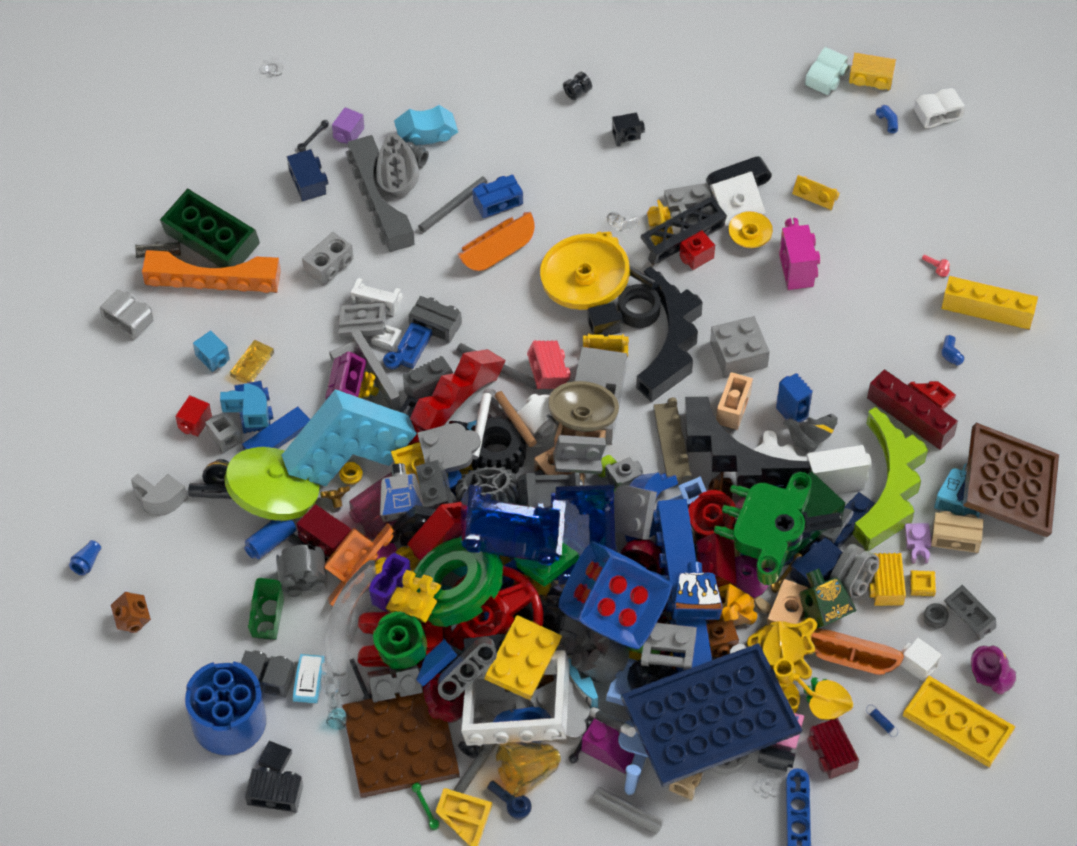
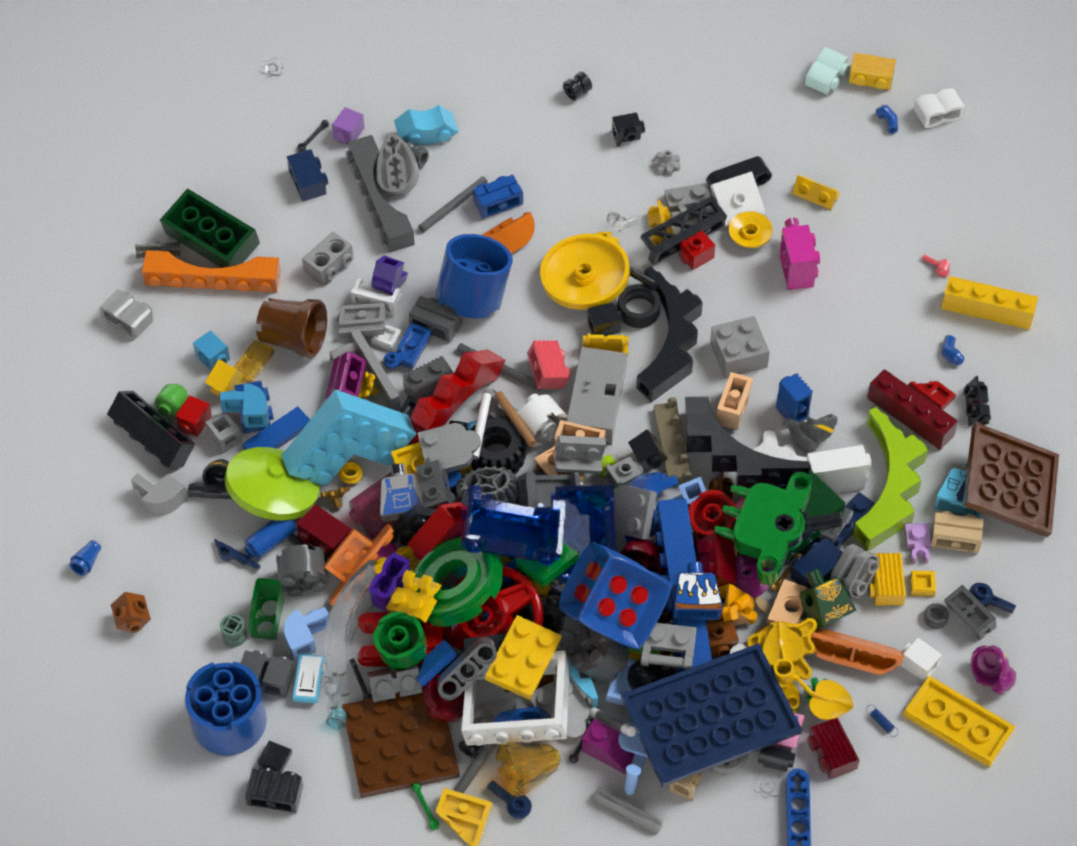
(150, 429): none -> black brick
(170, 399): none -> bright green head
(223, 378): none -> yellow brick
(235, 555): none -> dark blue hand
(235, 636): none -> sand green wheel
(293, 325): none -> reddish brown piece
(299, 631): none -> light blue brick
(388, 274): none -> dark purple brick
(473, 275): none -> blue brick
(583, 406): dark tan dish -> none
(648, 450): none -> black brick
(666, 162): none -> light grey plant
(976, 394): none -> black hinge
(985, 596): none -> dark blue plate

